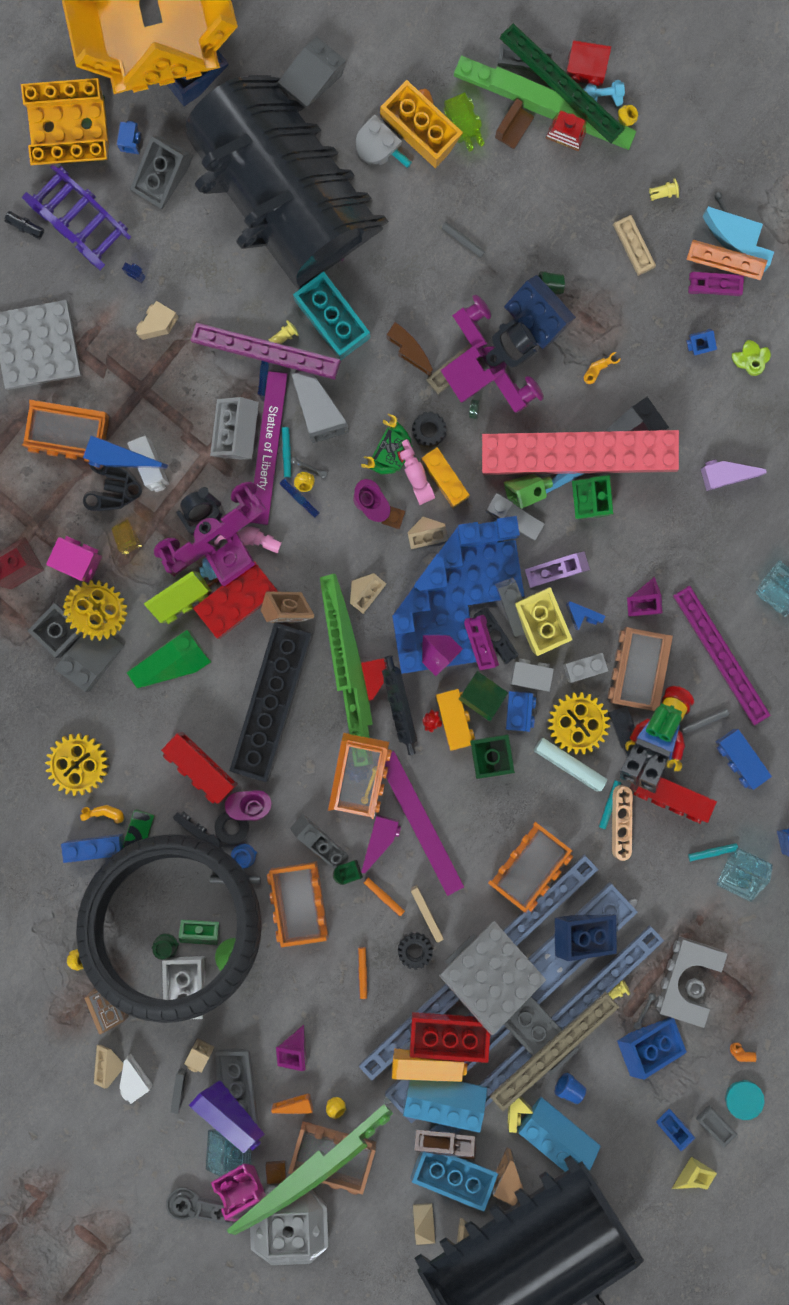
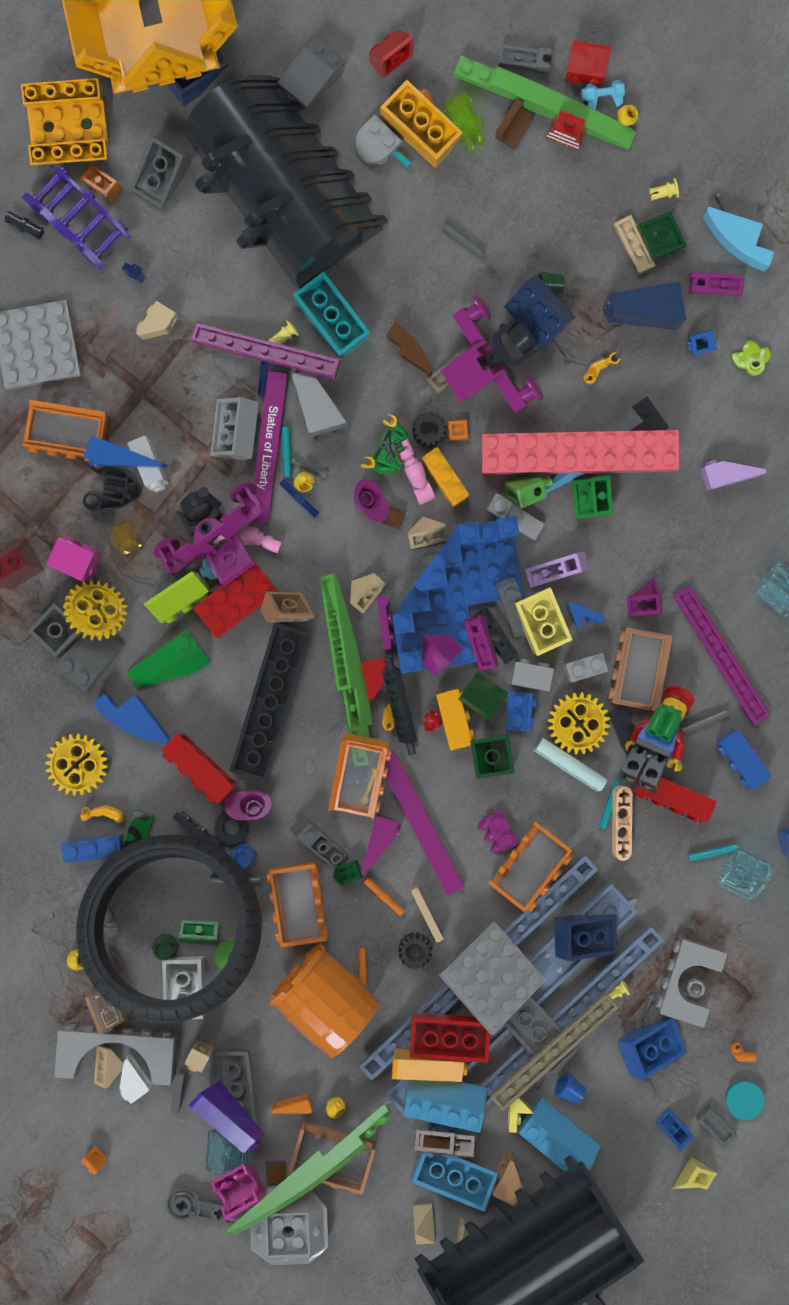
(94, 1160): none -> orange tile
(101, 183): none -> orange slope
(129, 137): blue brick -> none
(133, 718): none -> blue slope
(154, 1047): none -> light grey arch
(292, 1051): magenta slope -> none
(325, 1001): none -> orange piece
(385, 621): none -> magenta plate
(388, 722): none -> light orange arm
(391, 52): none -> red slope
(458, 430): none -> orange tile
(474, 409): clear green tile -> none
(499, 831): none -> magenta plate
(562, 83): dark green tile -> none
(648, 306): none -> dark blue slope
(661, 236): none -> dark green tile
(727, 259): orange tile -> none

